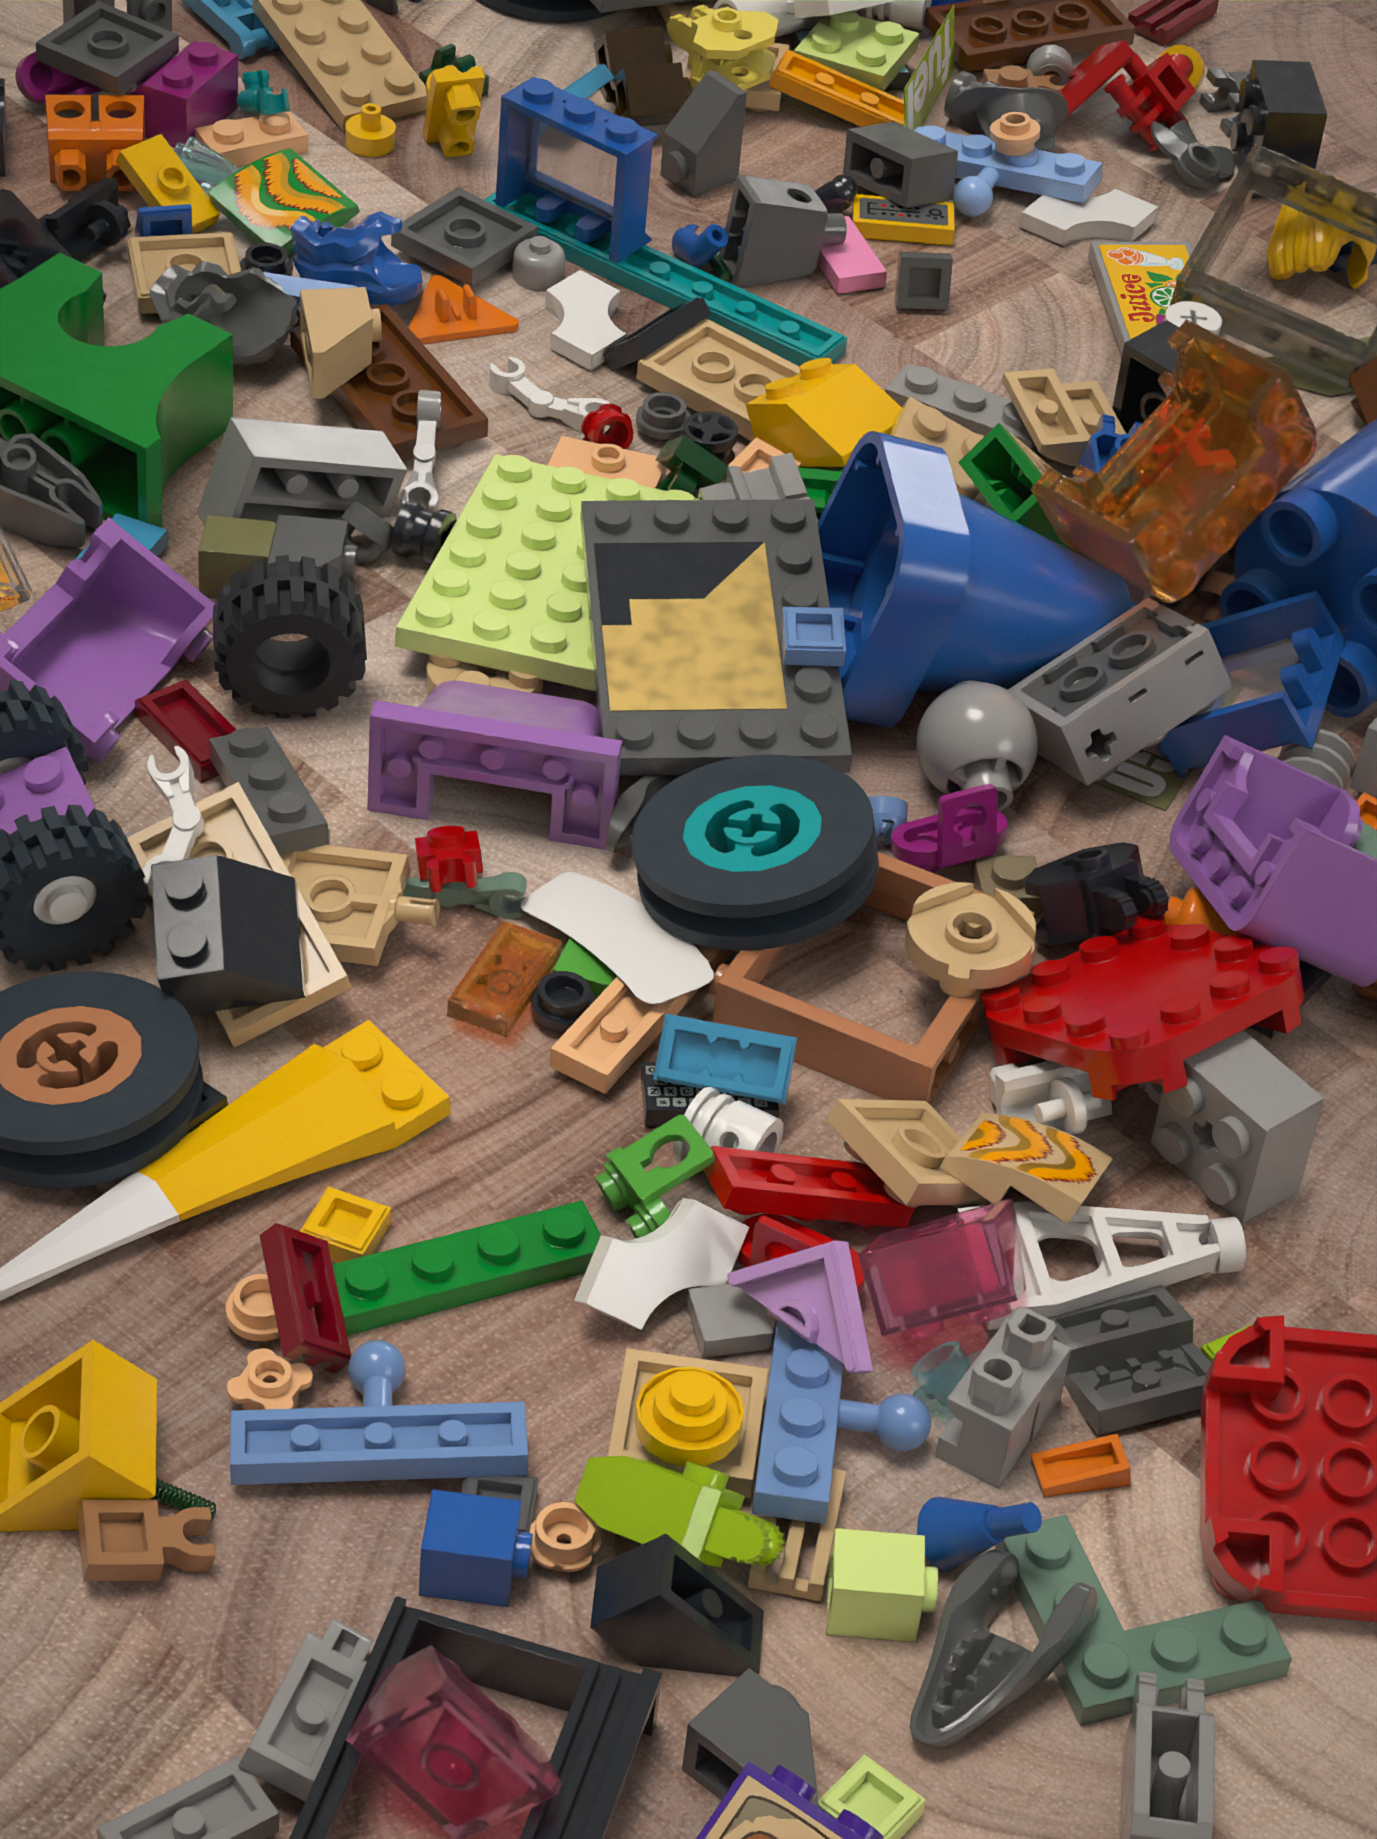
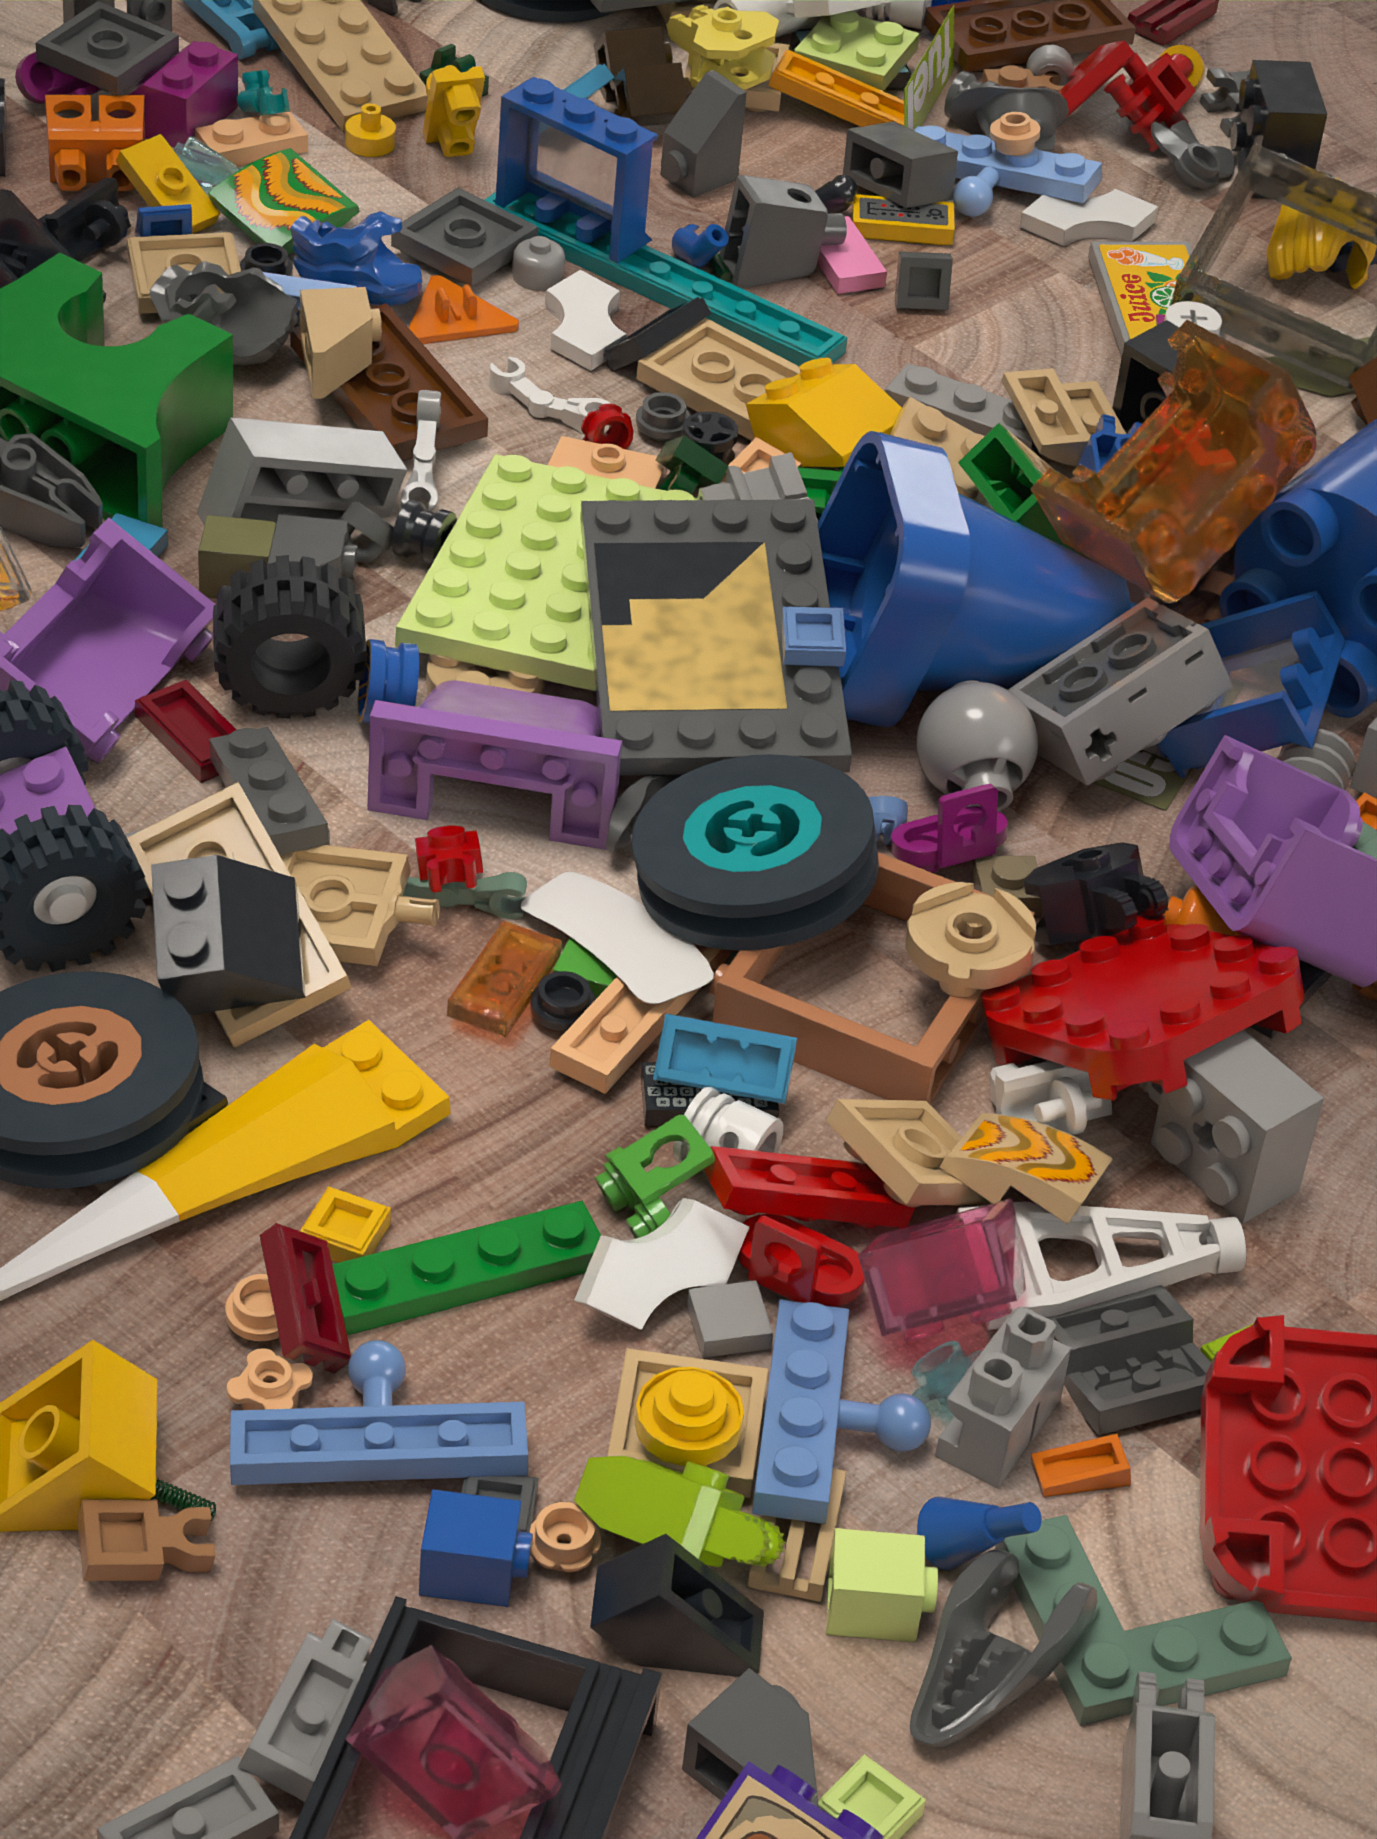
(187, 819): white piece -> none
(388, 677): none -> blue wheel
(815, 1298): lavender tile -> none

